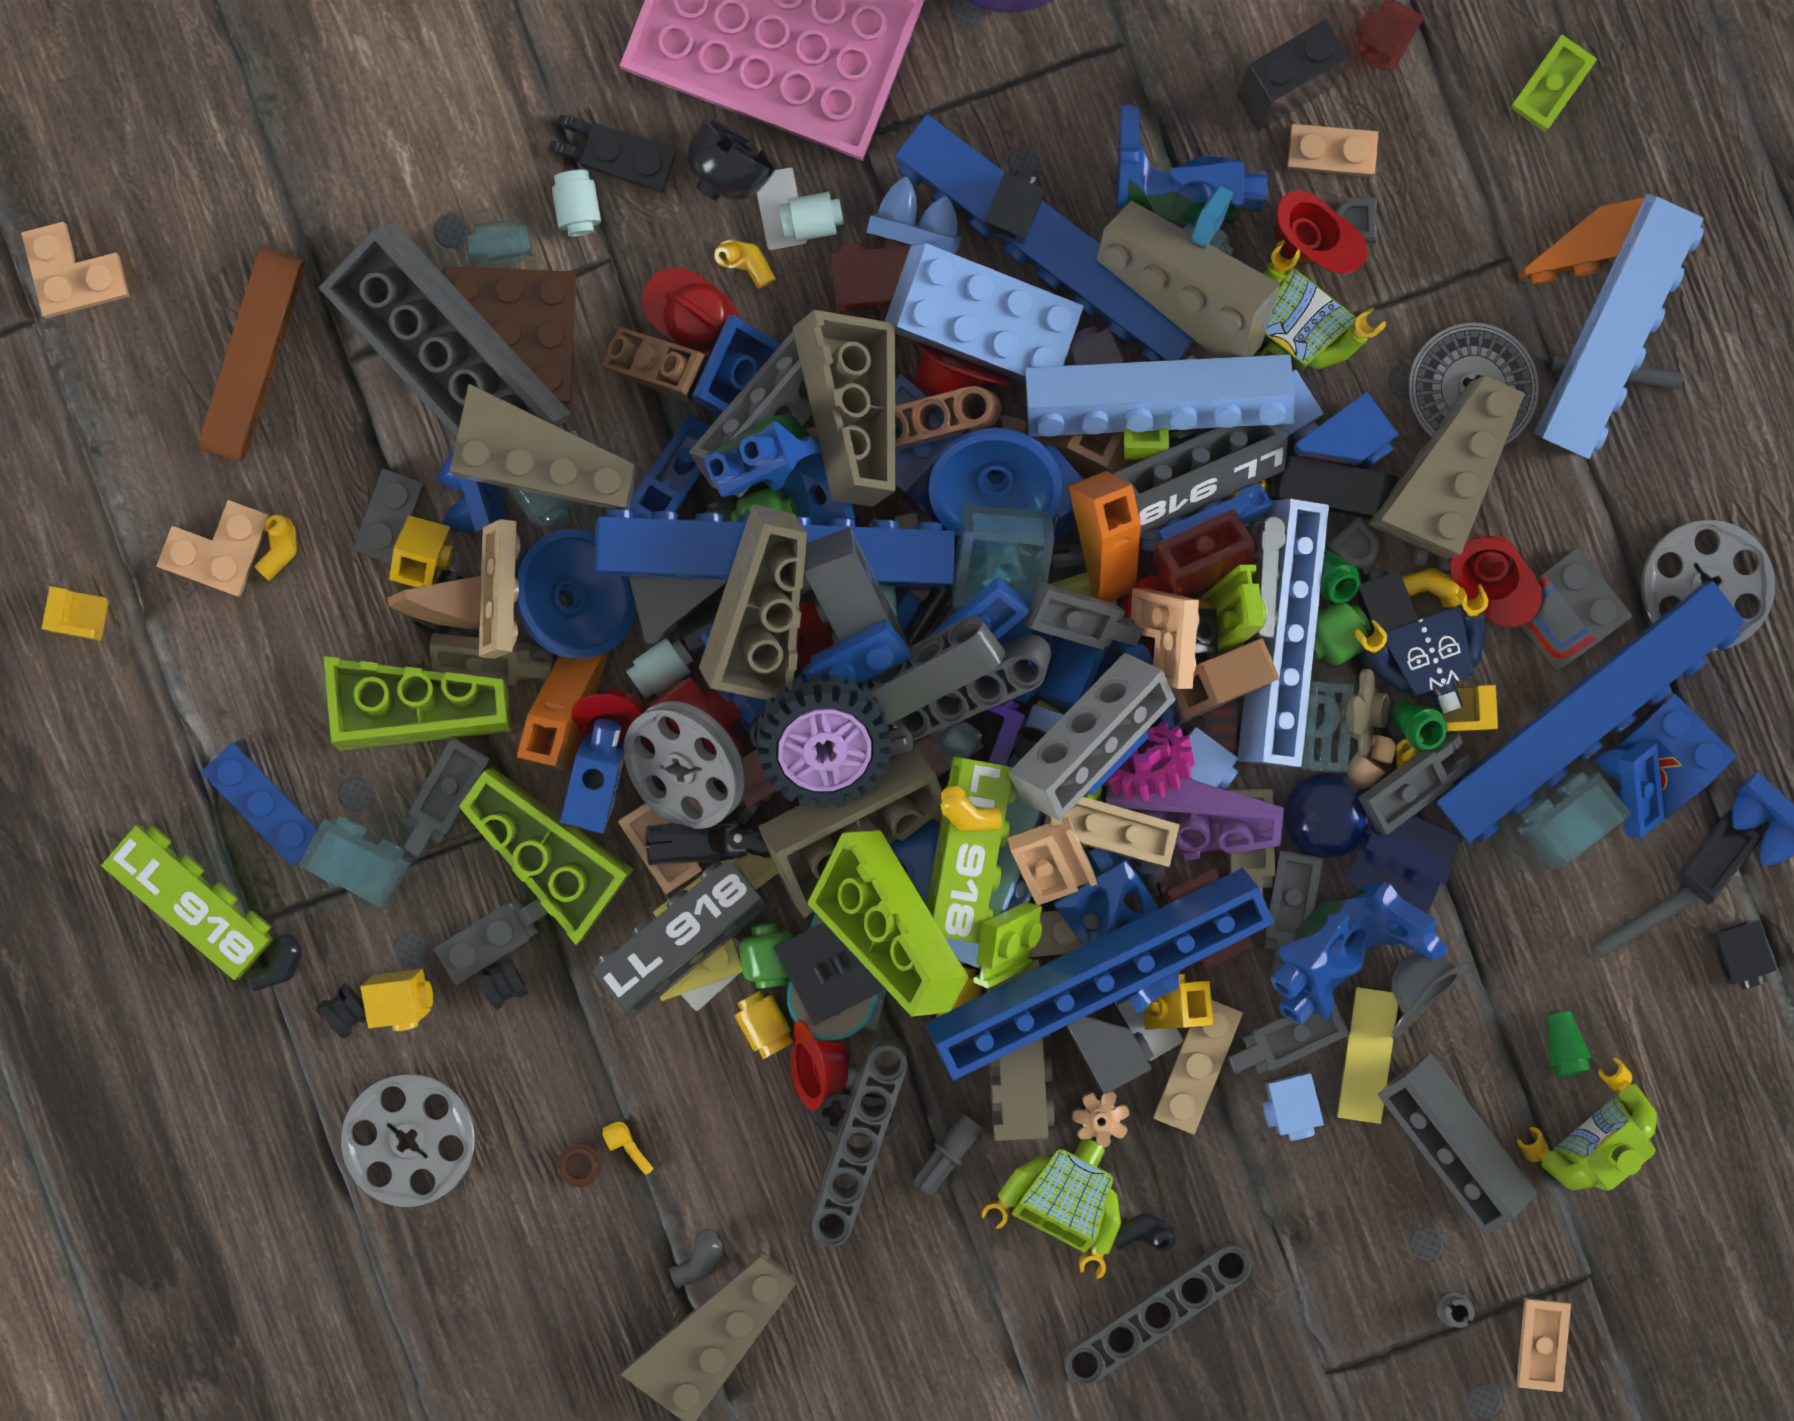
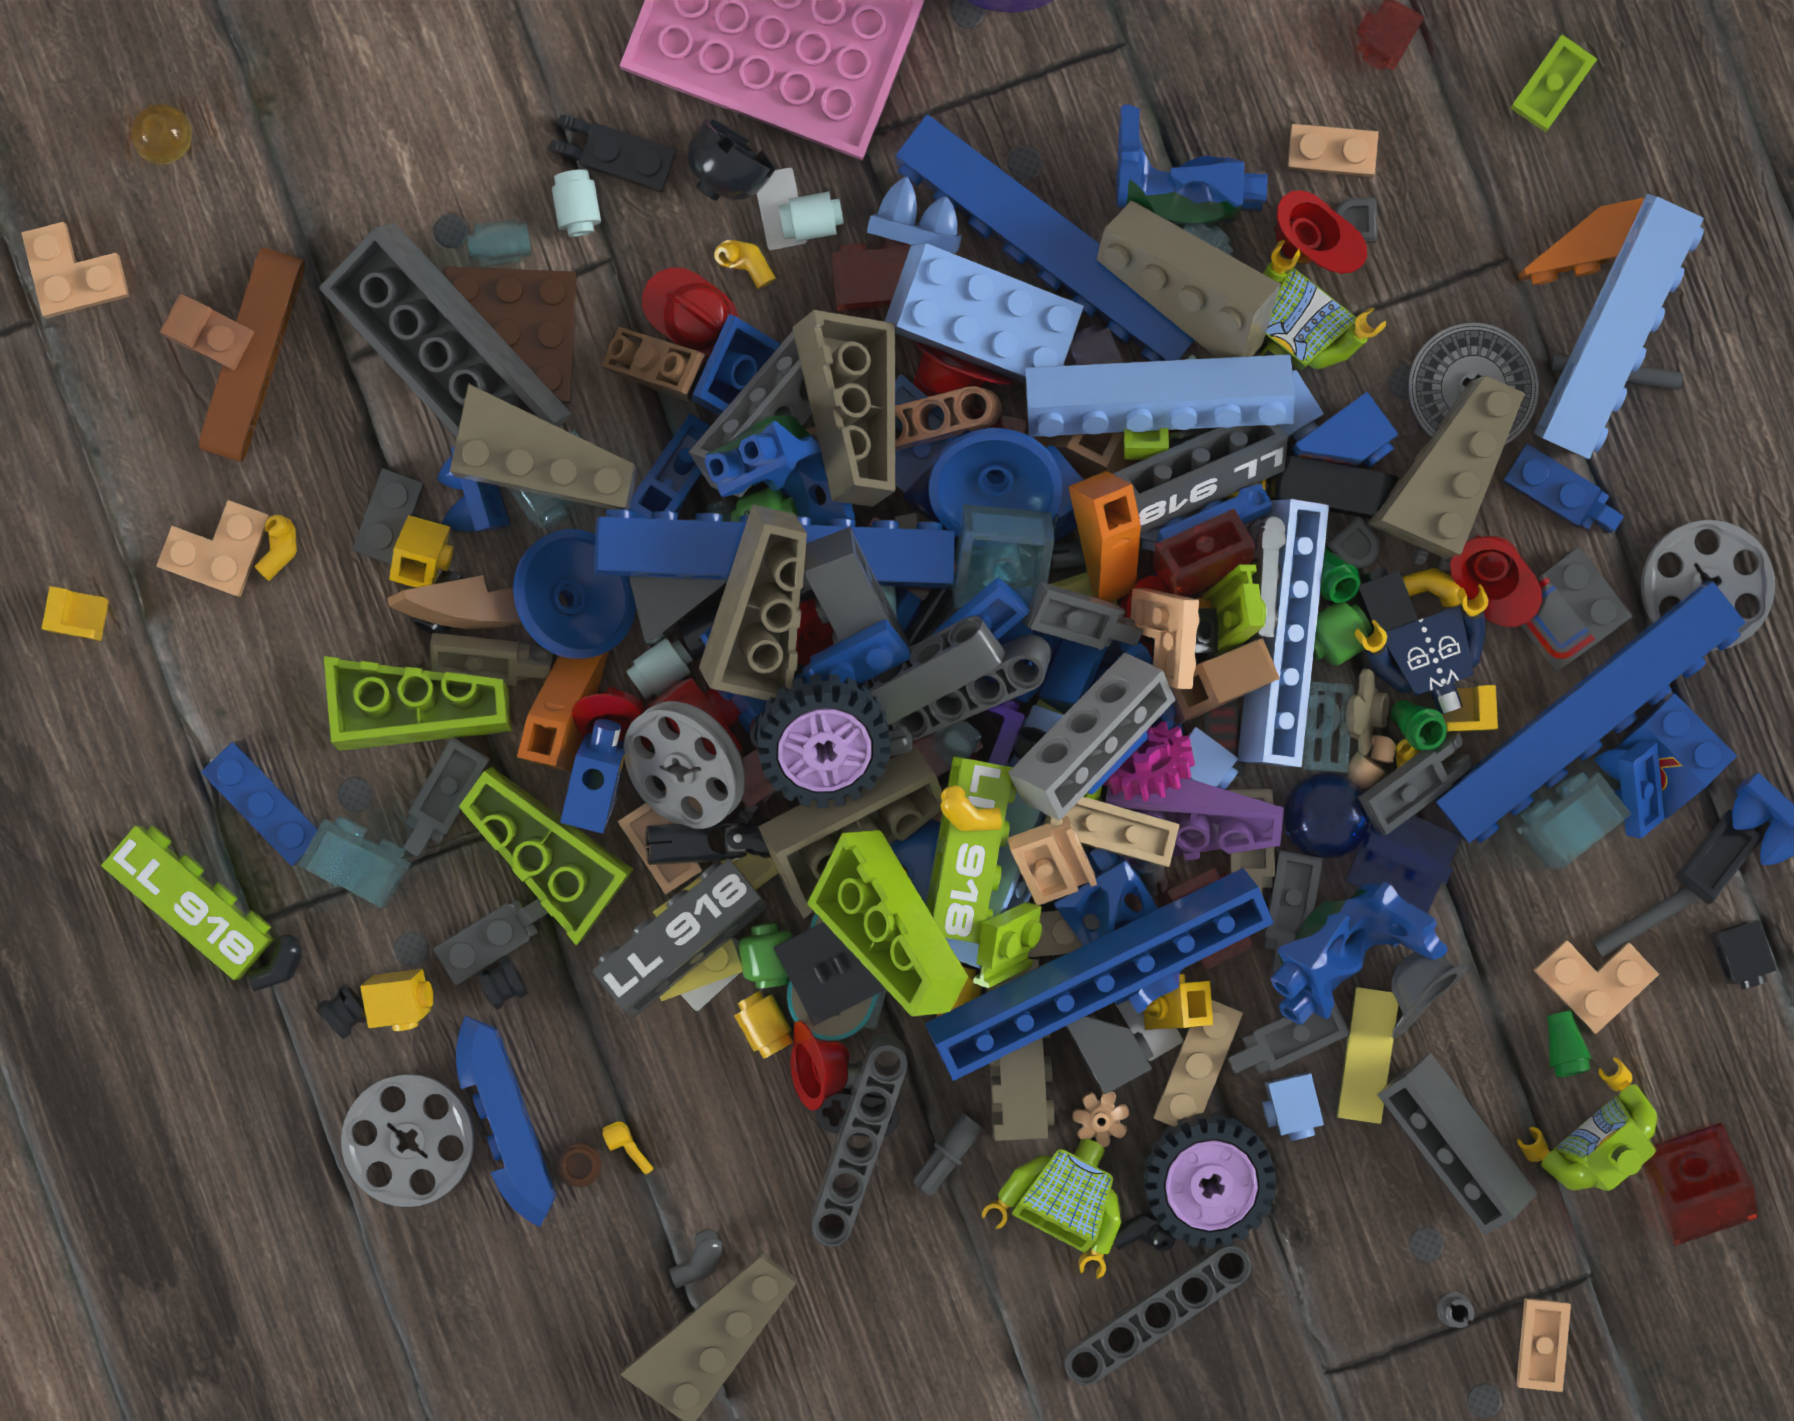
(161, 133): none -> clear yellow brick
(206, 332): none -> nougat brick
(484, 1062): none -> blue brick
(498, 589): tan plate -> none
(1014, 206): black brick -> none
(1212, 216): dark azure tile -> none
(1220, 1209): none -> wheel
(1292, 75): black brick -> none
(1560, 490): none -> blue hinge
(1593, 993): none -> light nougat plate
(1700, 1184): none -> clear red slope

